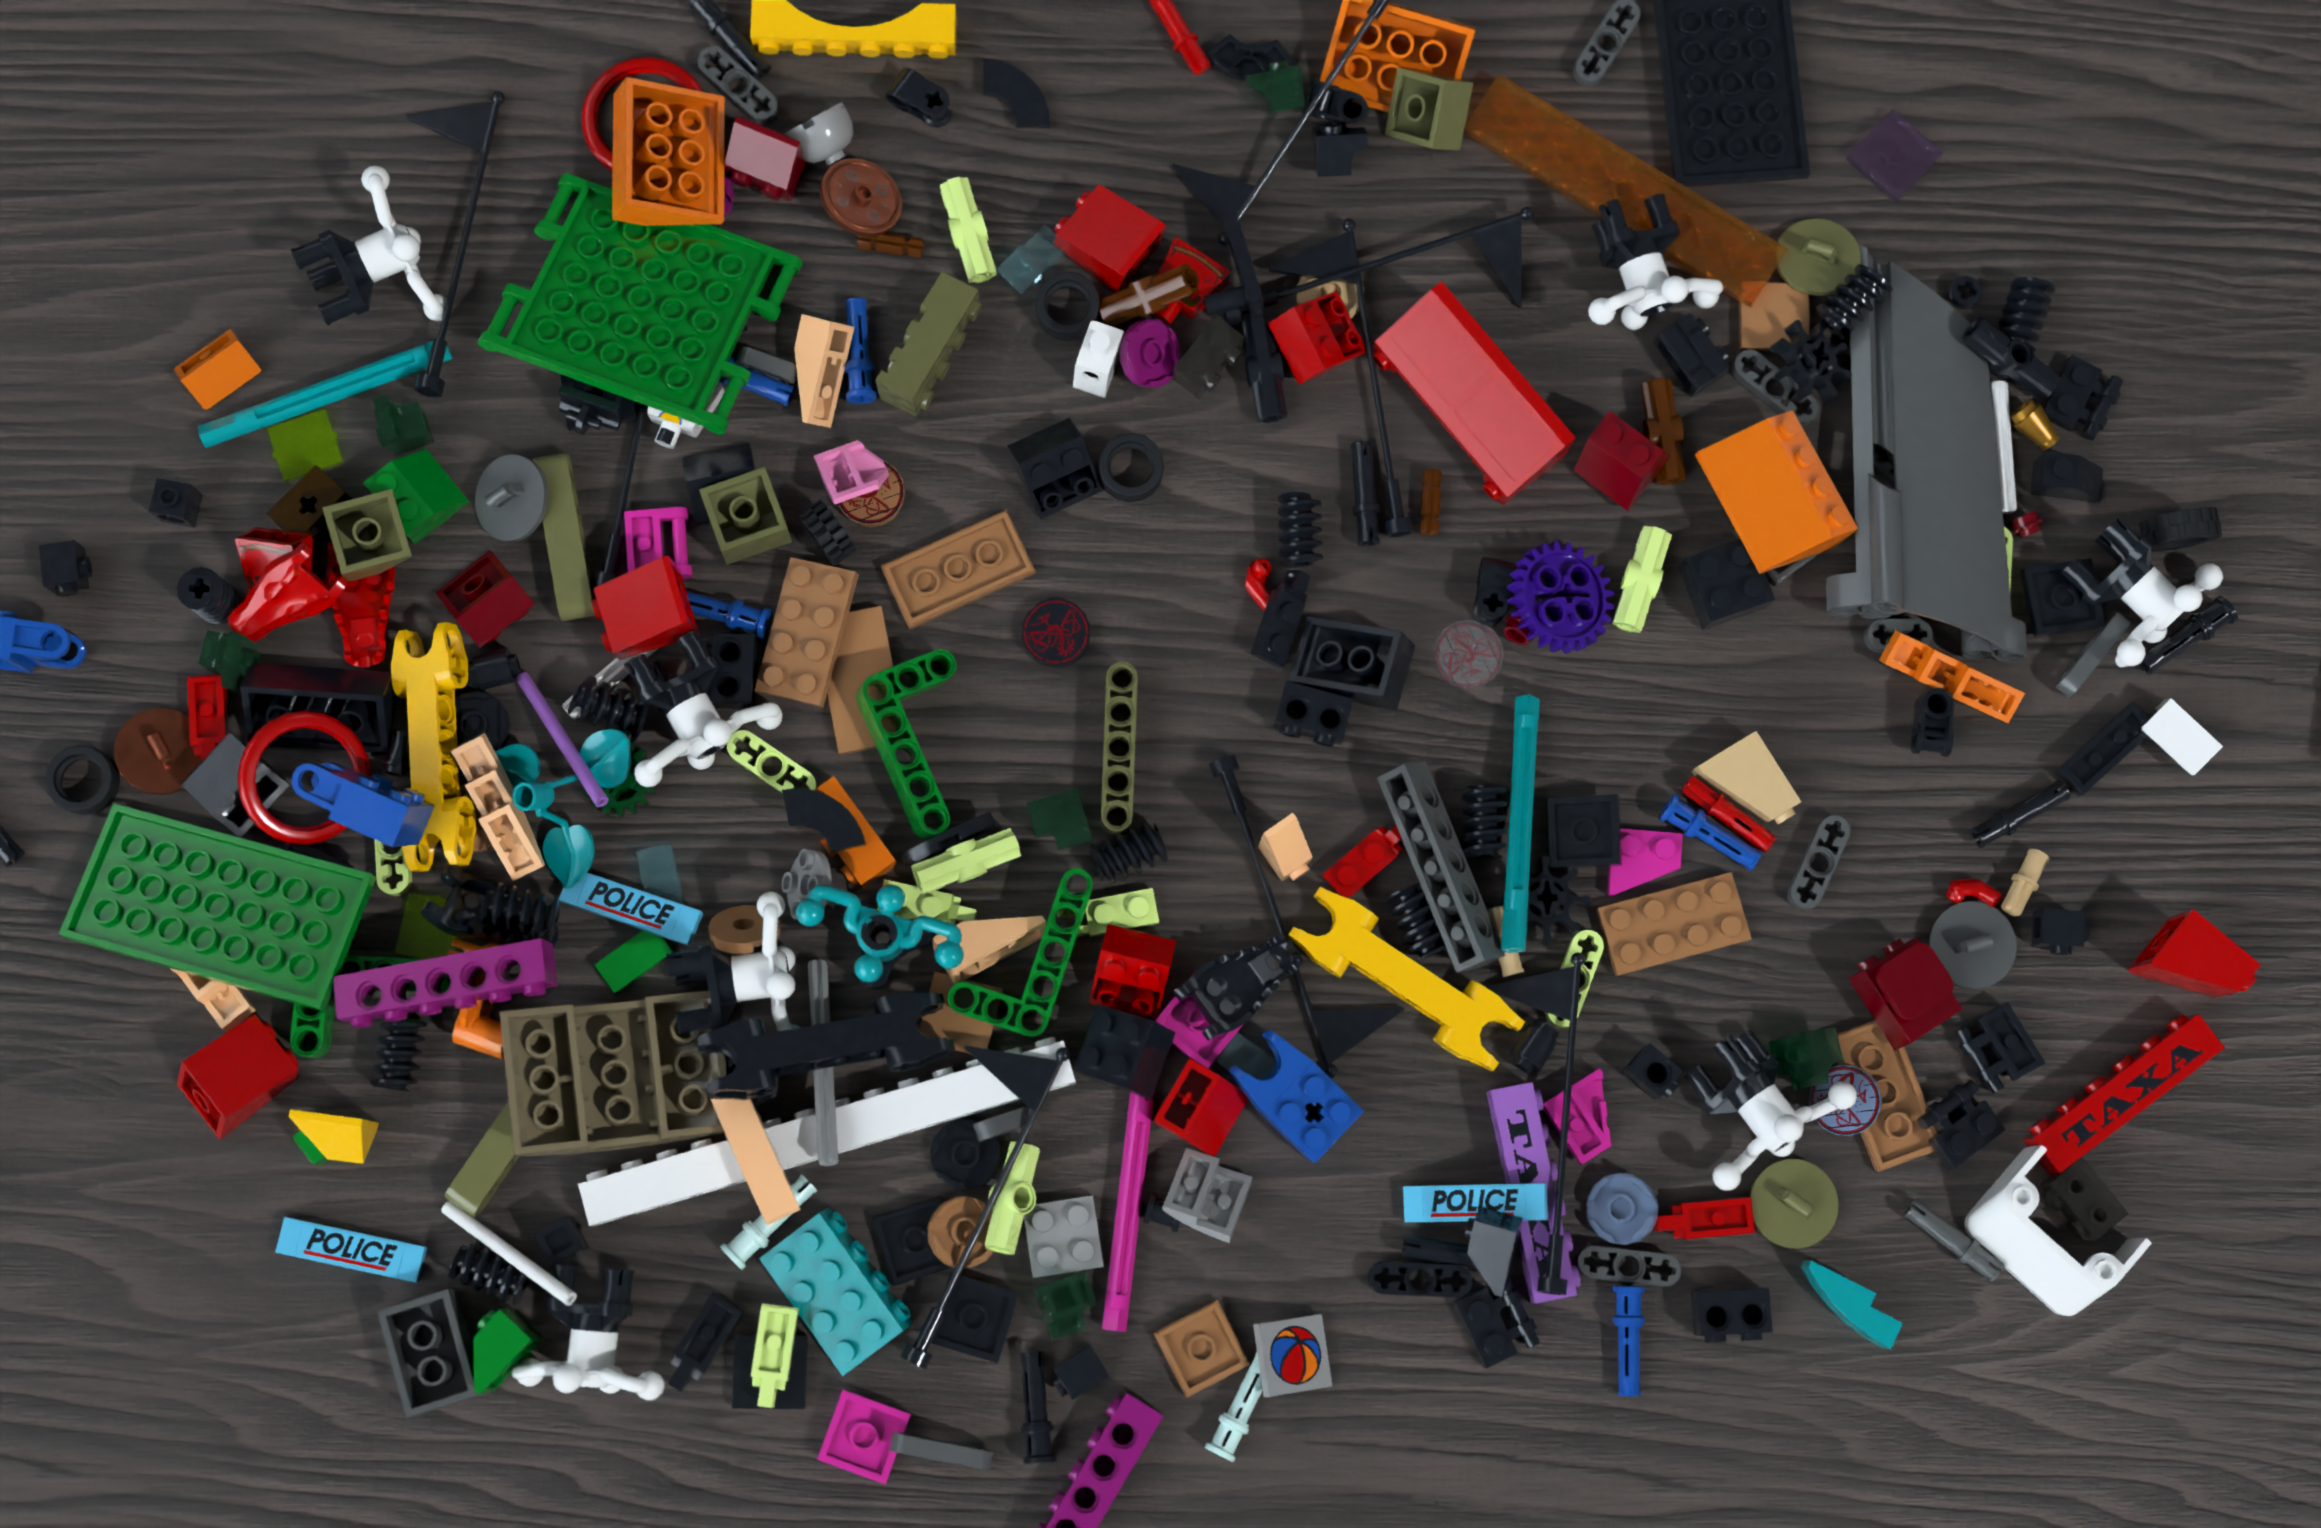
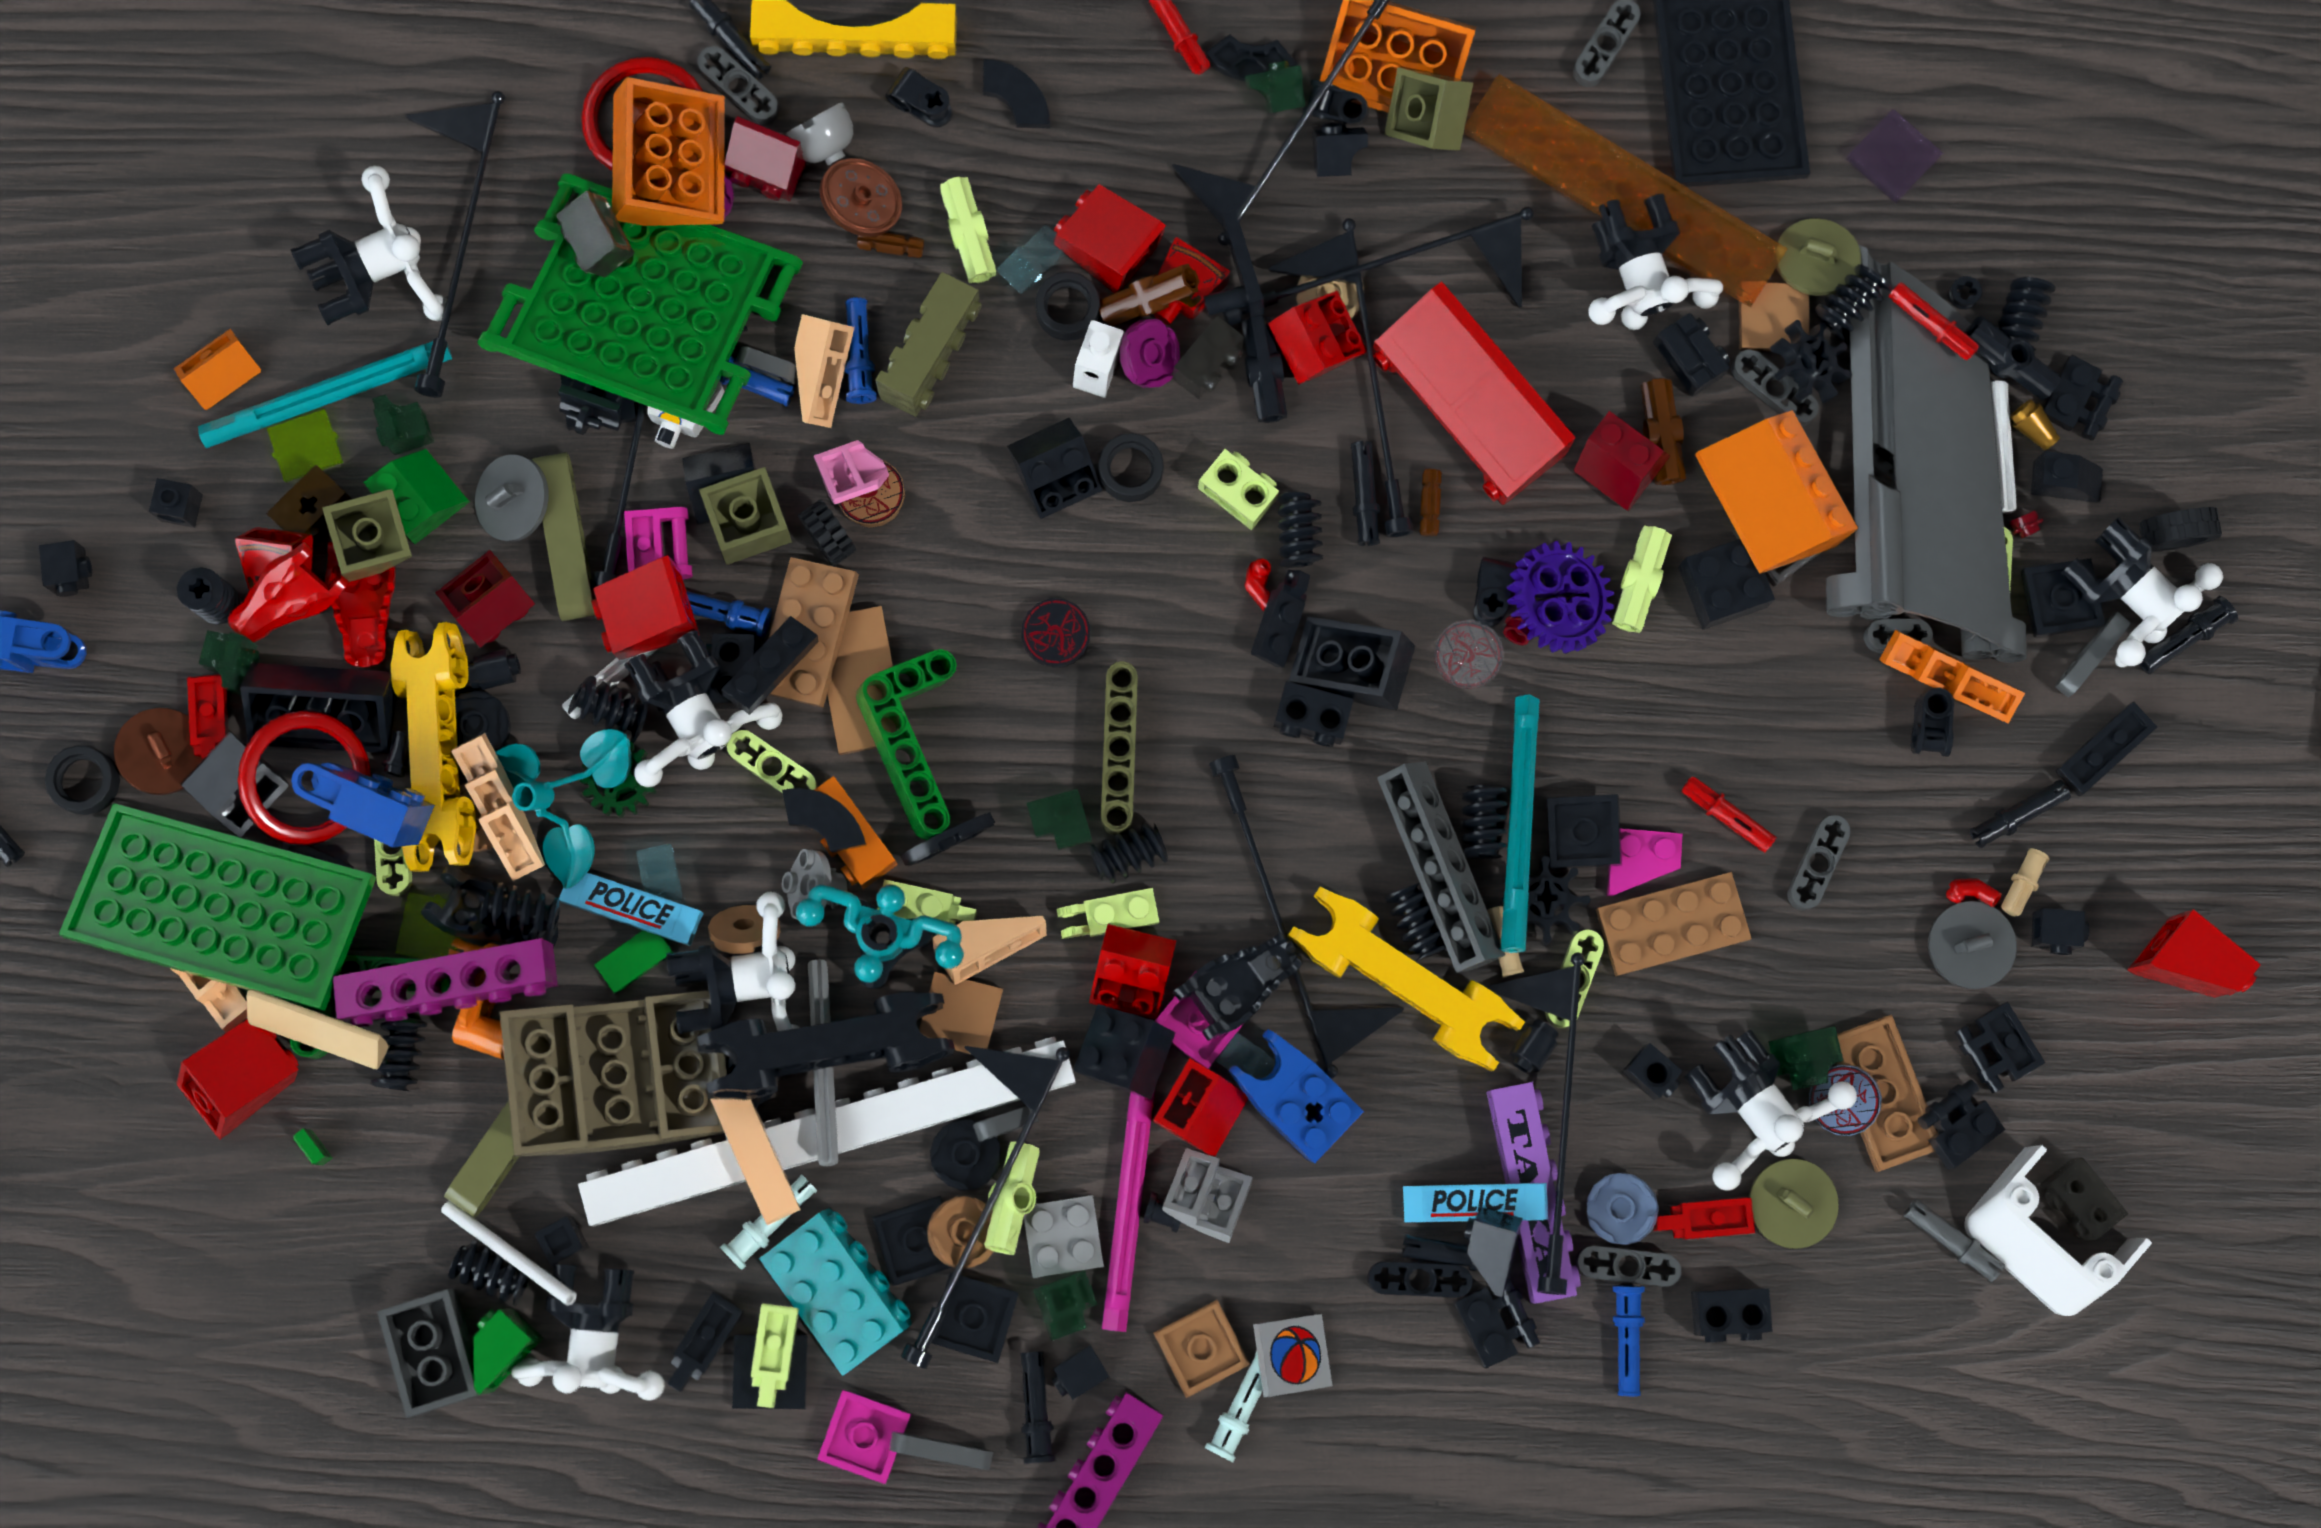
(315, 1029): none -> tan slope
(337, 1136): yellow slope -> none
(351, 1249): medium azure tile -> none
(562, 739): medium lavender piece -> none
(594, 234): none -> clear smoke brick
(770, 665): none -> black plate
(958, 569): medium nougat tile -> none
(966, 861): yellowish green piece -> none
(1040, 967): green beam -> none
(1232, 495): none -> yellowish green brick
(1286, 848): light nougat slope -> none
(1364, 861): red hinge -> none
(1587, 1117): dark pink wing -> none
(1694, 823): blue pin -> none
(1750, 780): tan slope -> none
(1852, 1305): teal slope -> none
(1906, 991): dark red brick -> none
(1936, 323): none -> red axle
(2124, 1092): red brick -> none
(2181, 736): white panel -> none

